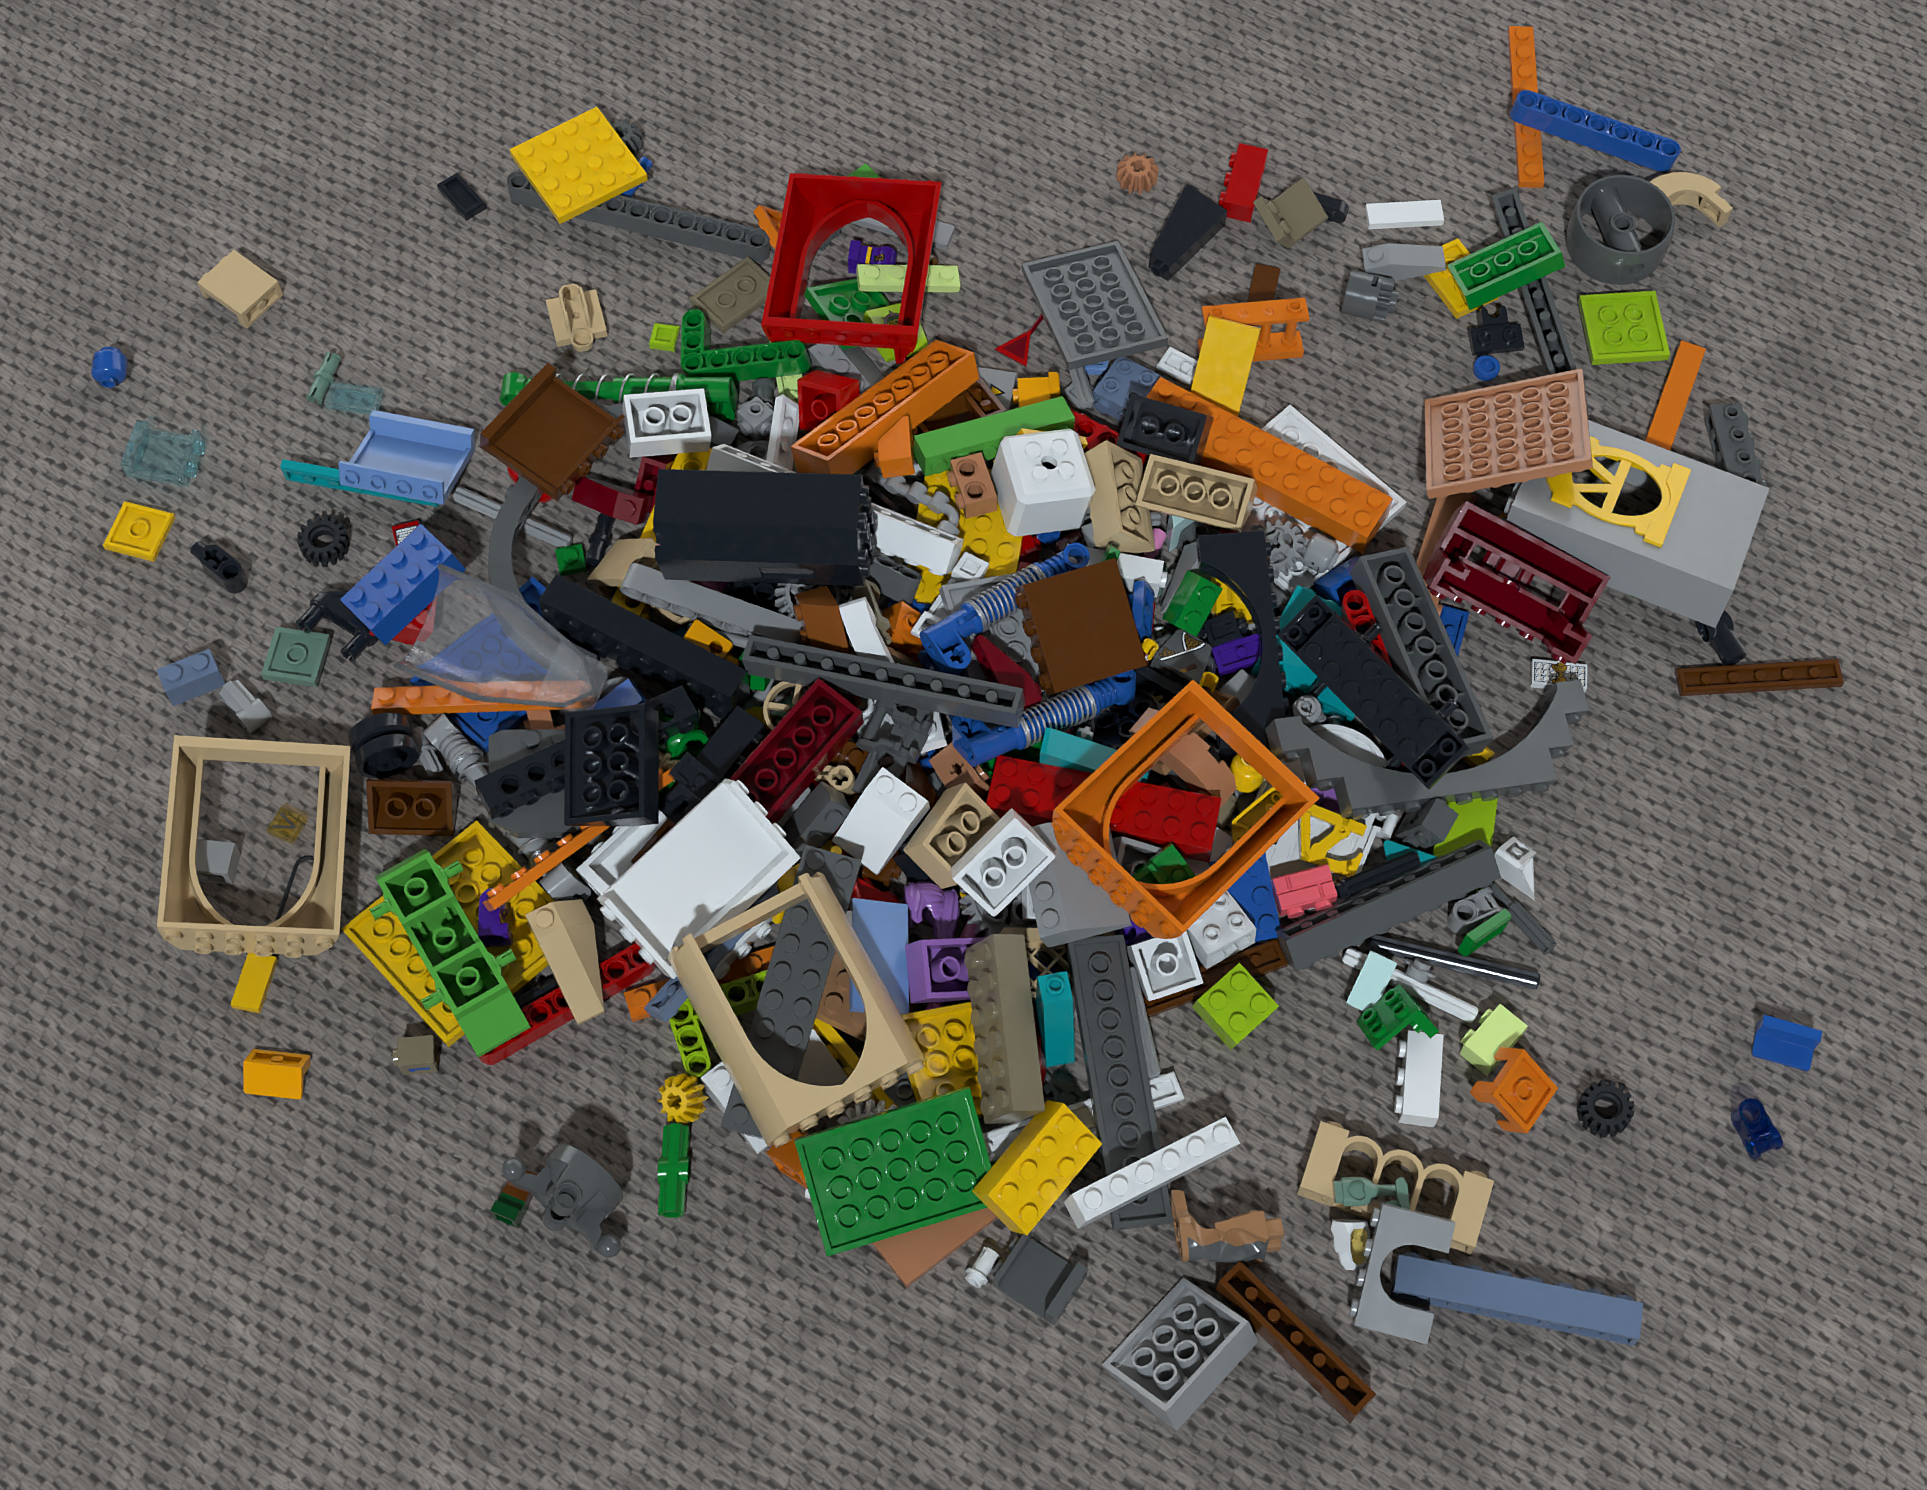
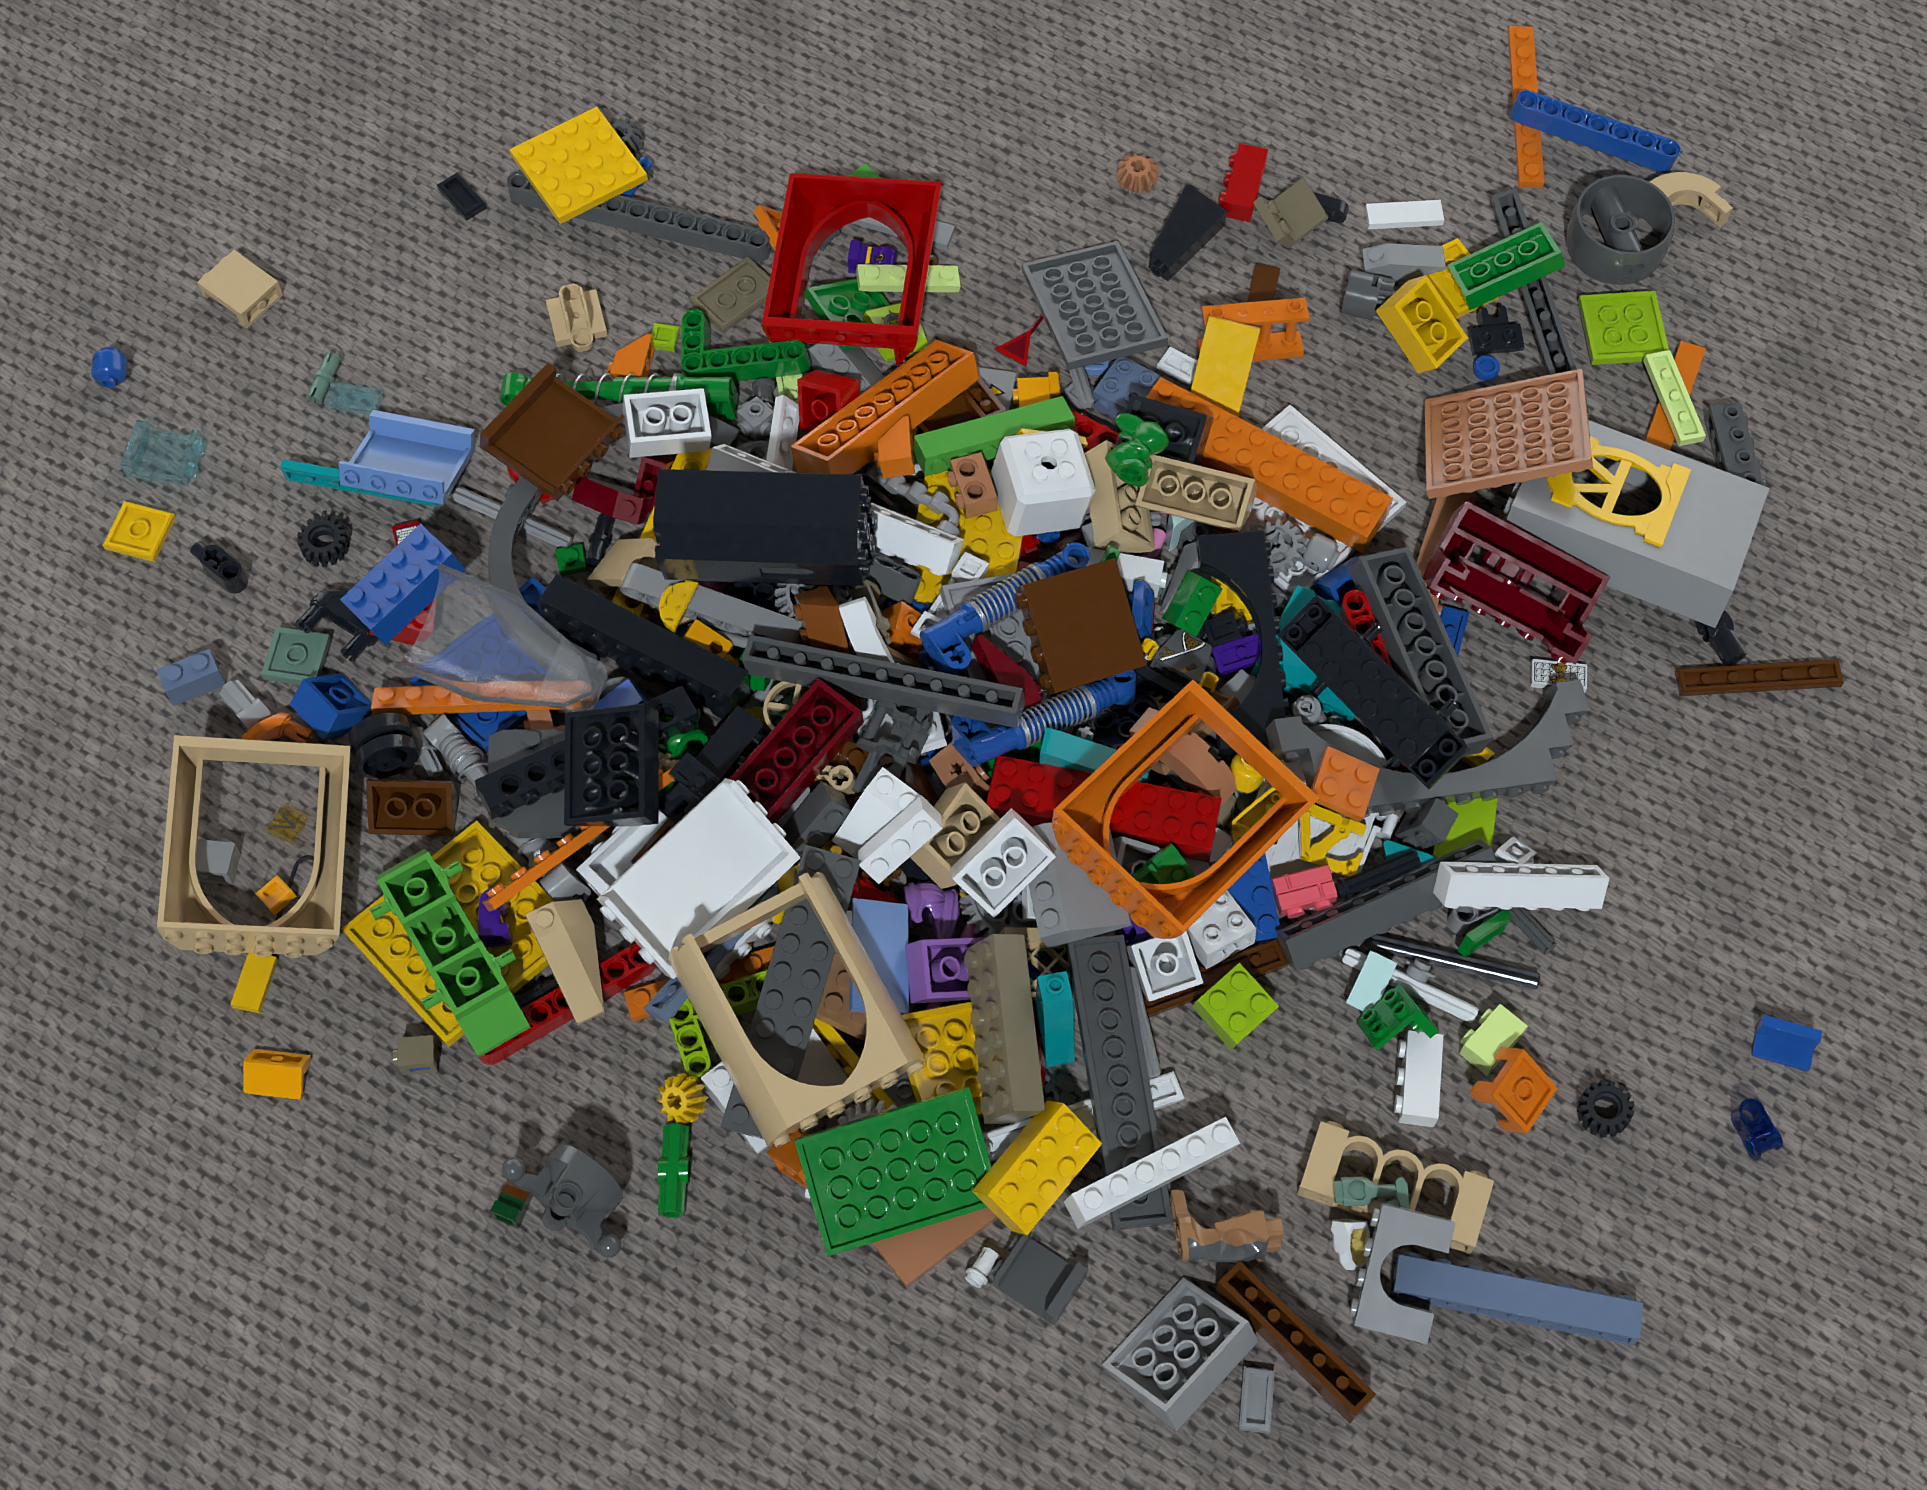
(275, 894): none -> light orange tile
(279, 726): none -> orange arm
(330, 705): none -> blue slope
(633, 358): none -> orange slope
(675, 603): none -> yellow tile
(900, 839): none -> white brick
(1132, 457): none -> green animal
(1256, 1400): none -> light grey tile
(1344, 783): none -> orange plate
(1422, 324): none -> yellow brick
(1520, 885): none -> white brick
(1674, 398): none -> yellowish green plate

